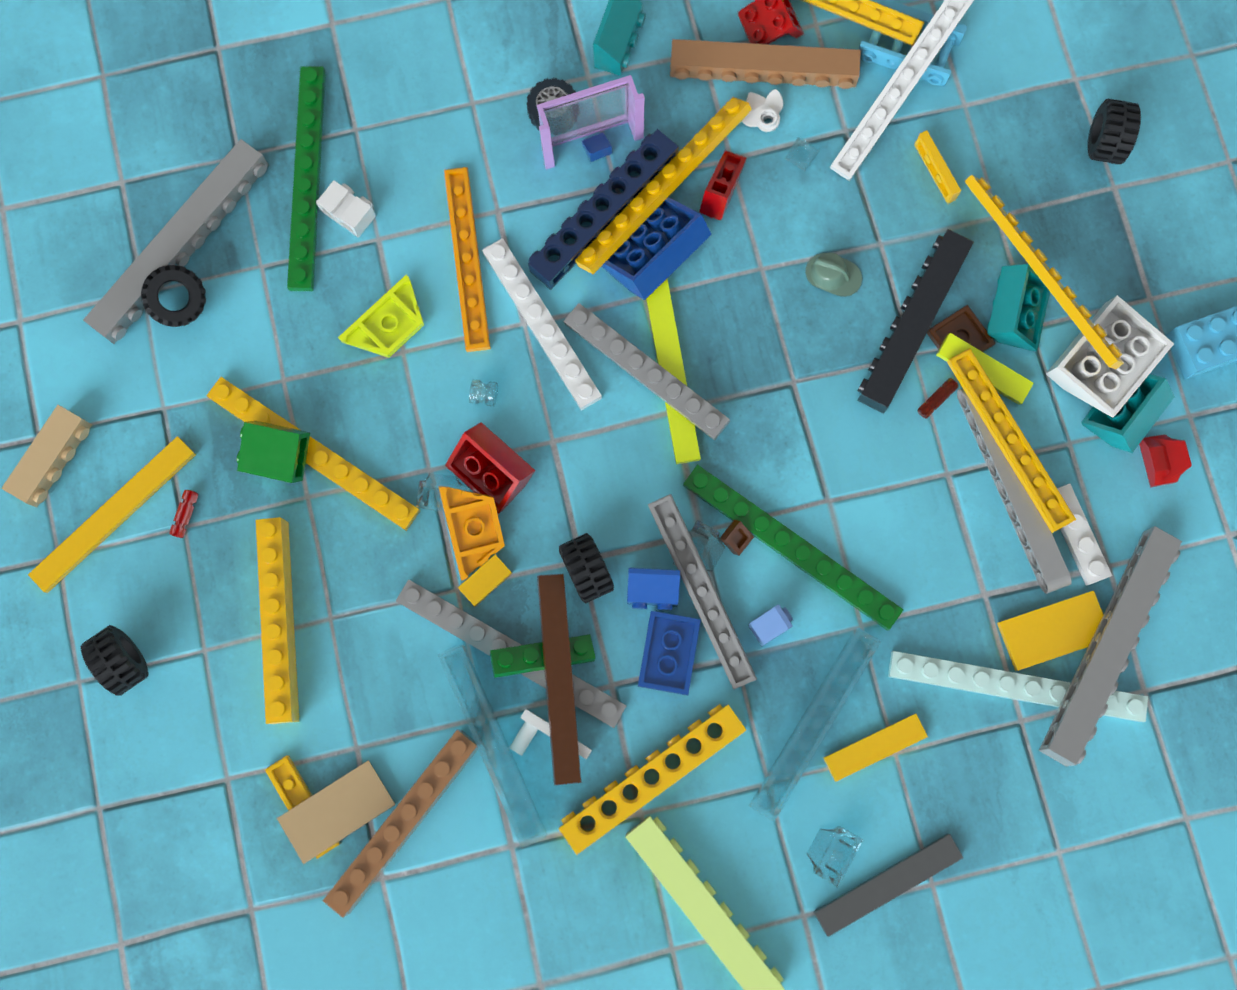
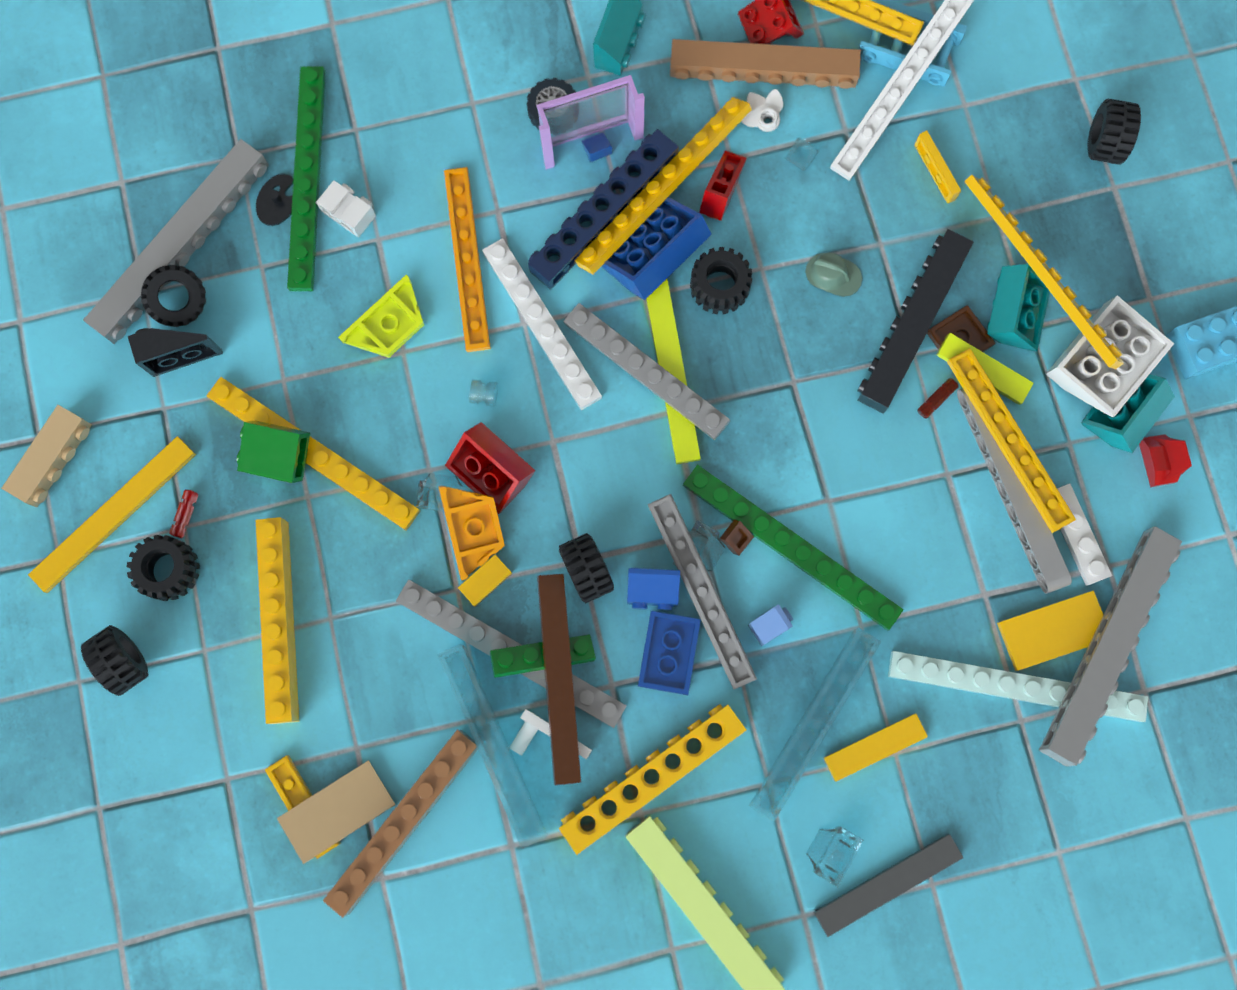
(145, 559): none -> black tyre
(168, 350): none -> black slope
(273, 205): none -> black piece
(721, 262): none -> black tyre

